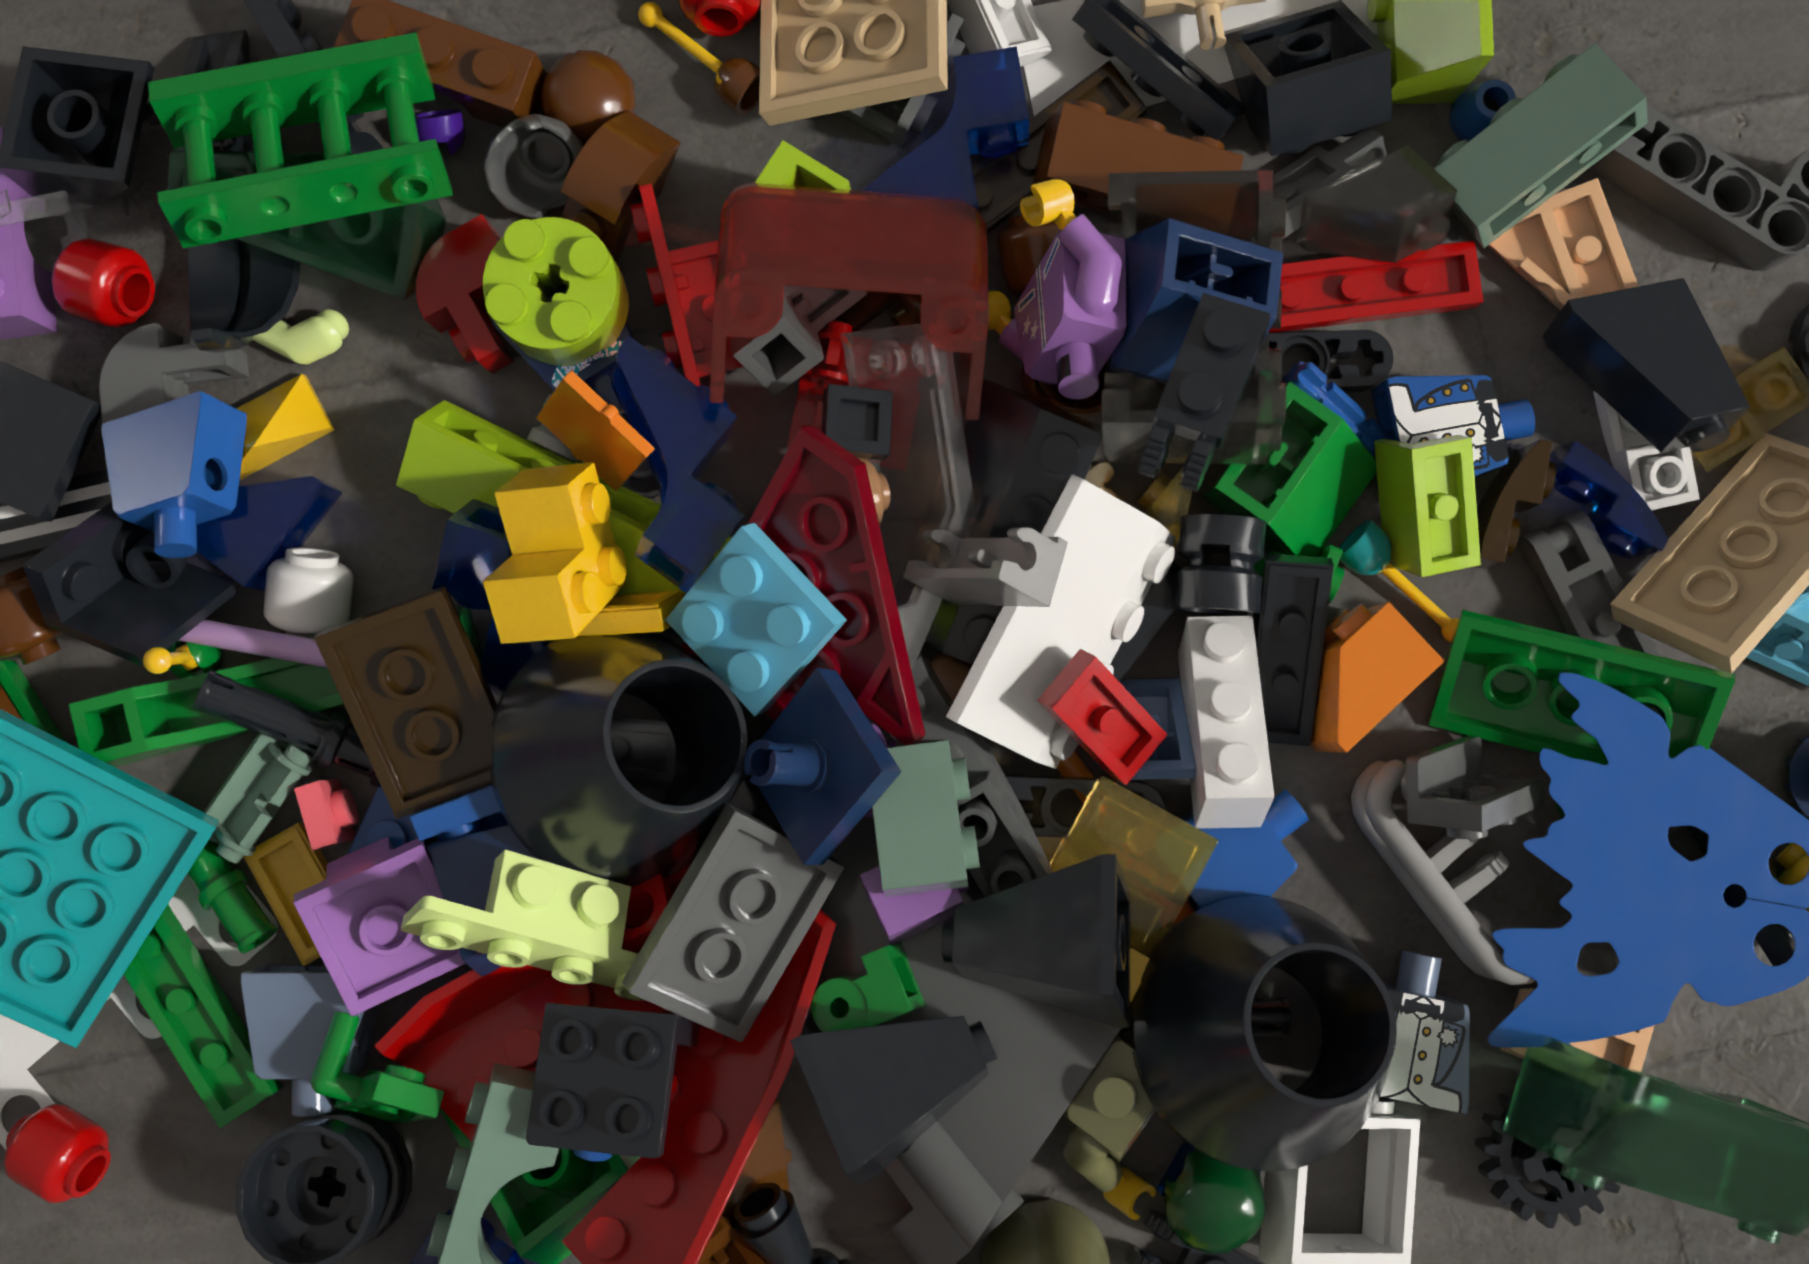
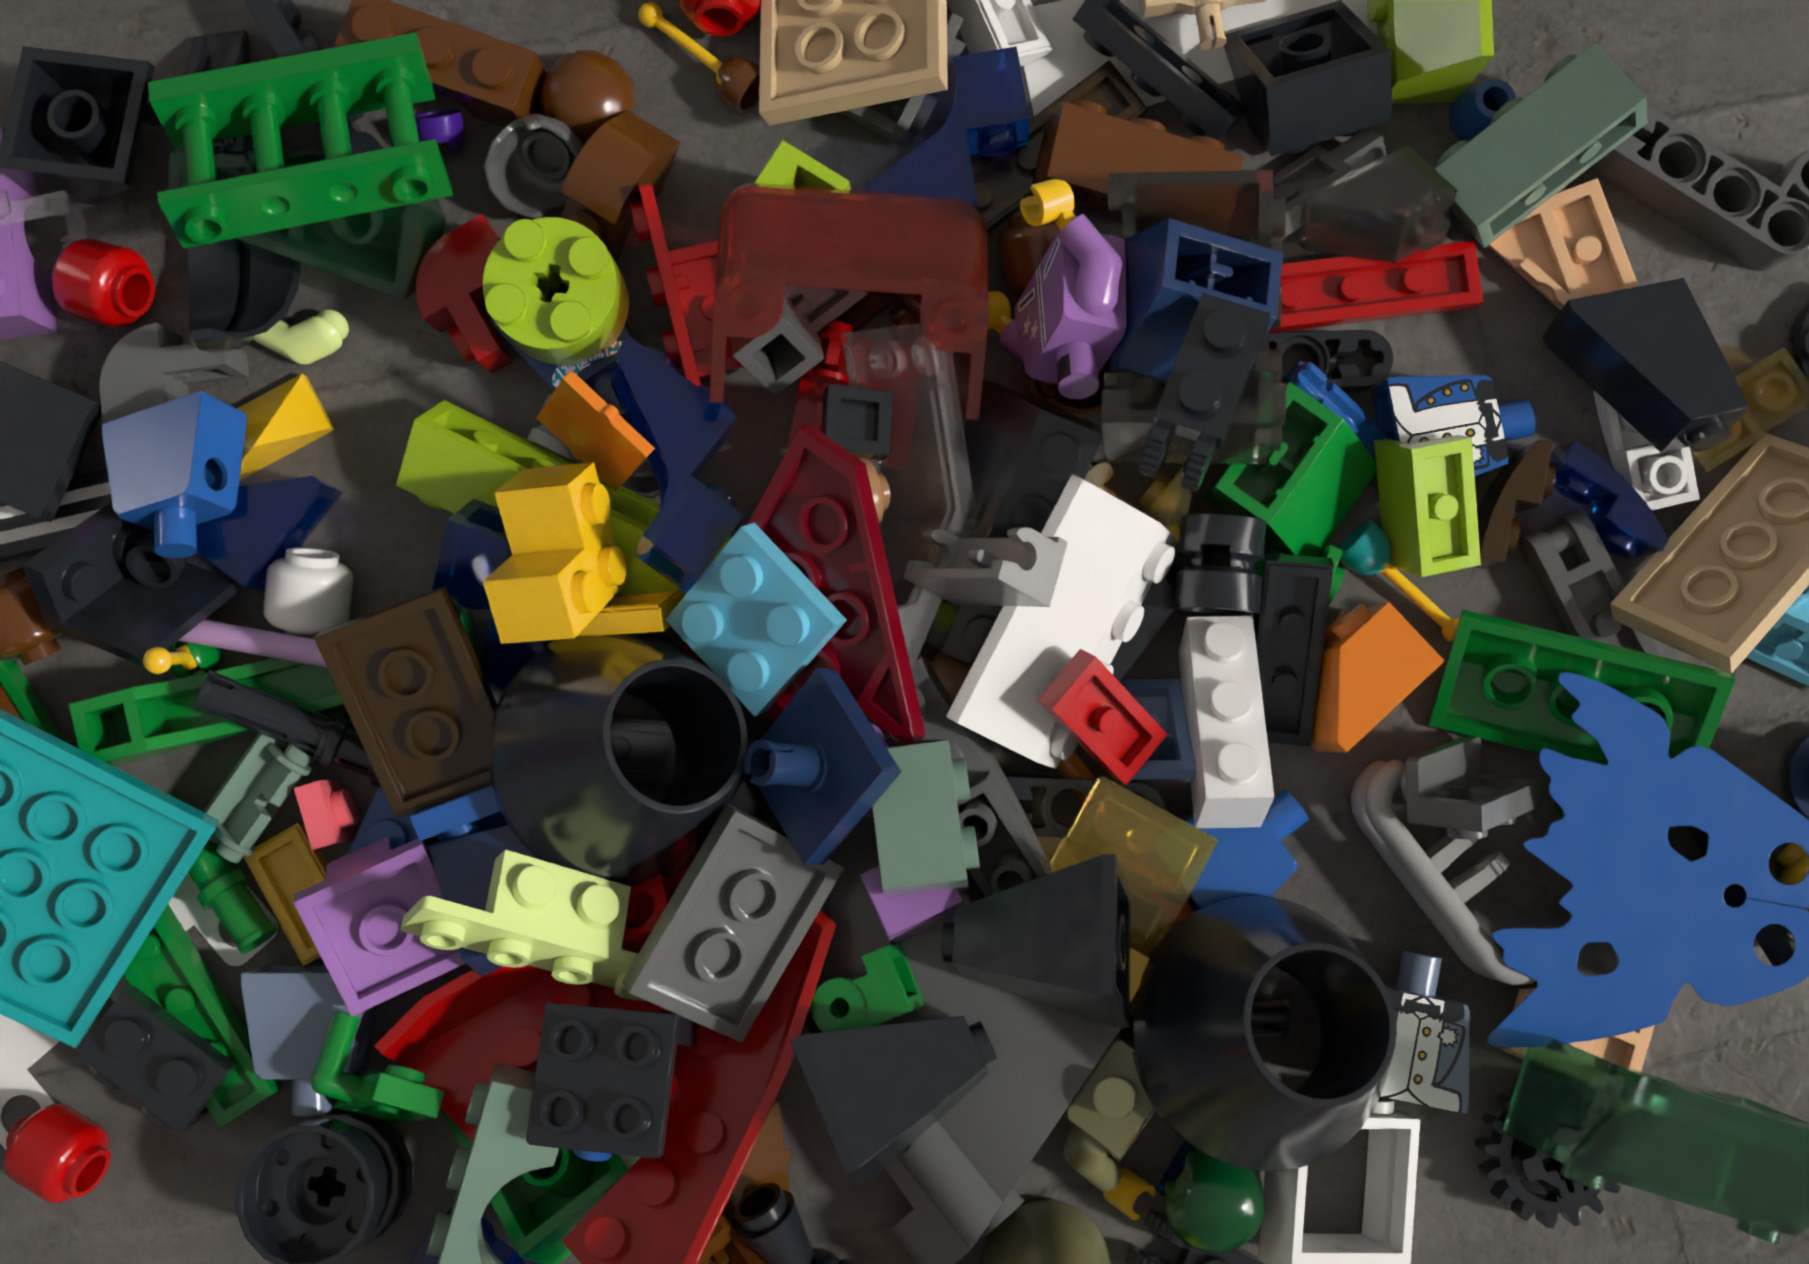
(155, 1061): none -> black bracket

